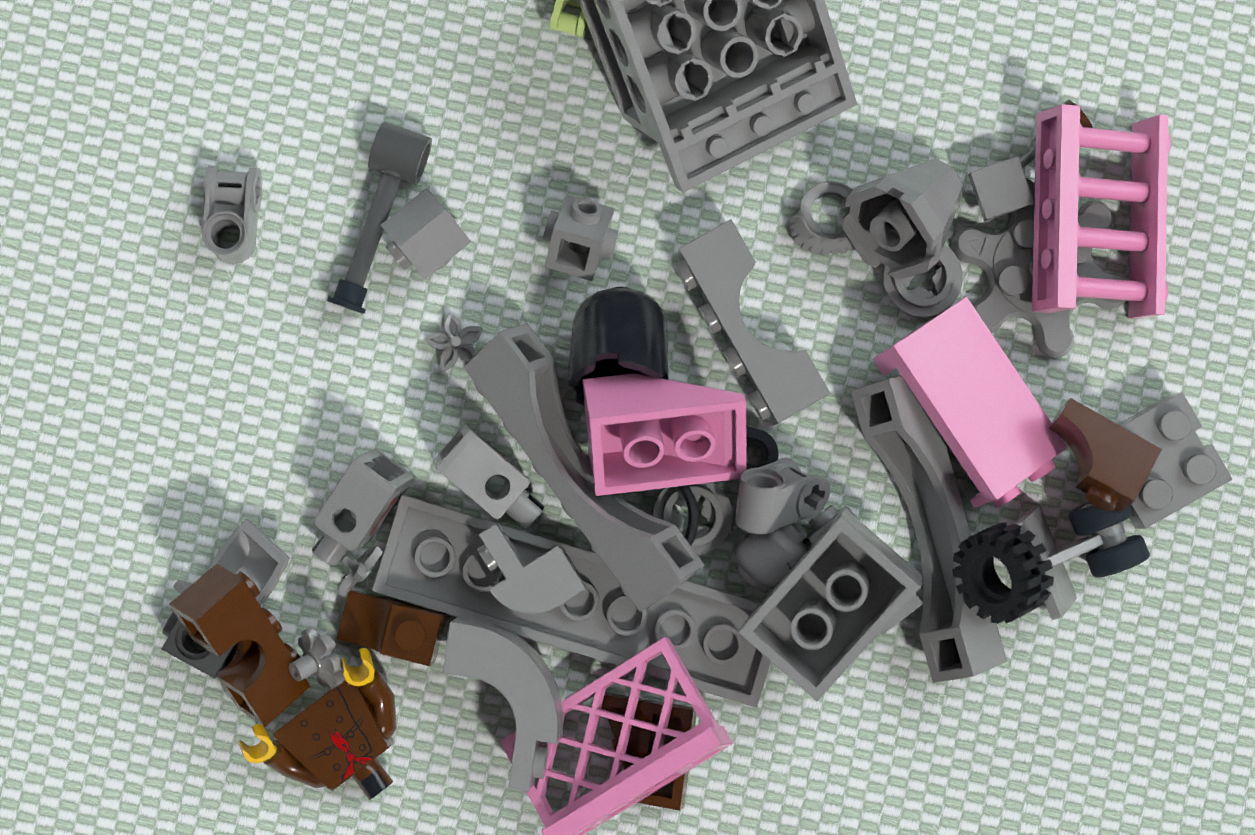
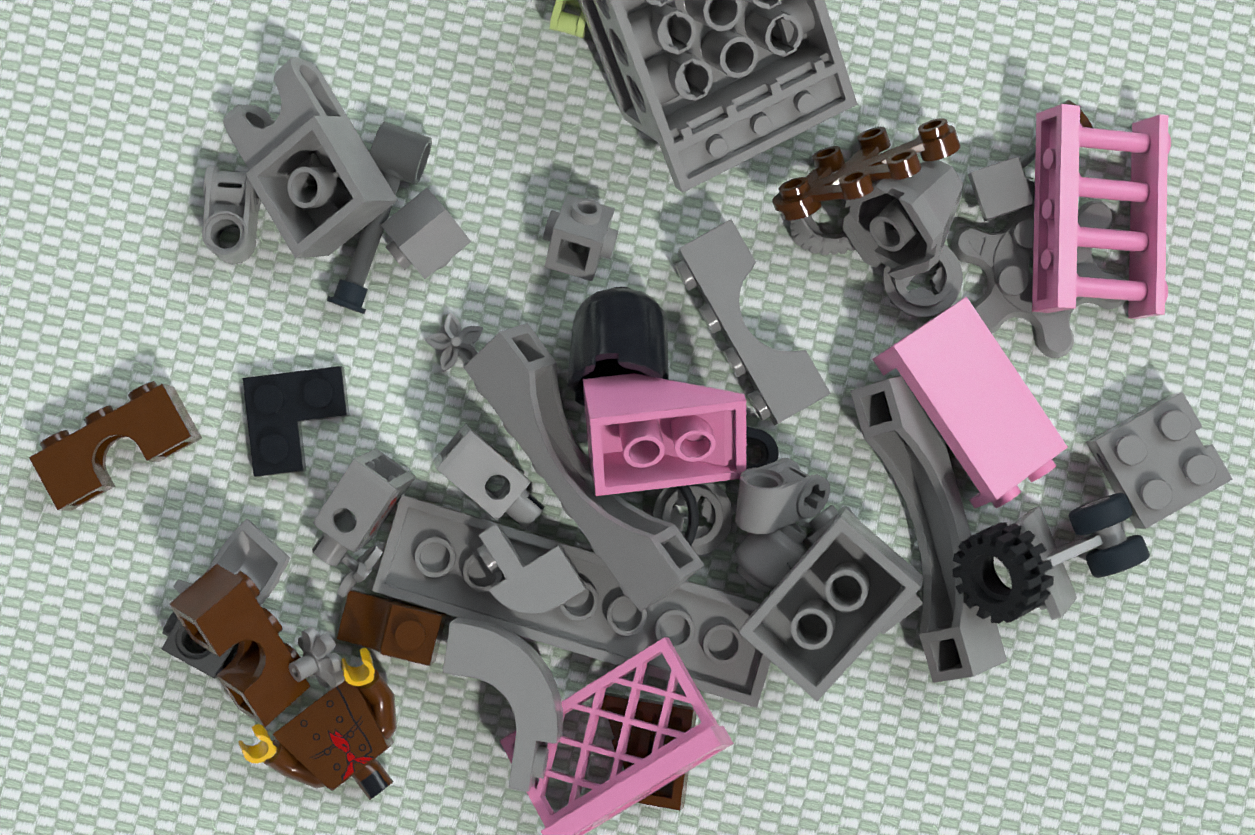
(75, 463): none -> reddish brown arch
(279, 405): none -> black plate
(309, 163): none -> light grey brick
(854, 179): none -> reddish brown plant
(1109, 457): reddish brown arch -> none

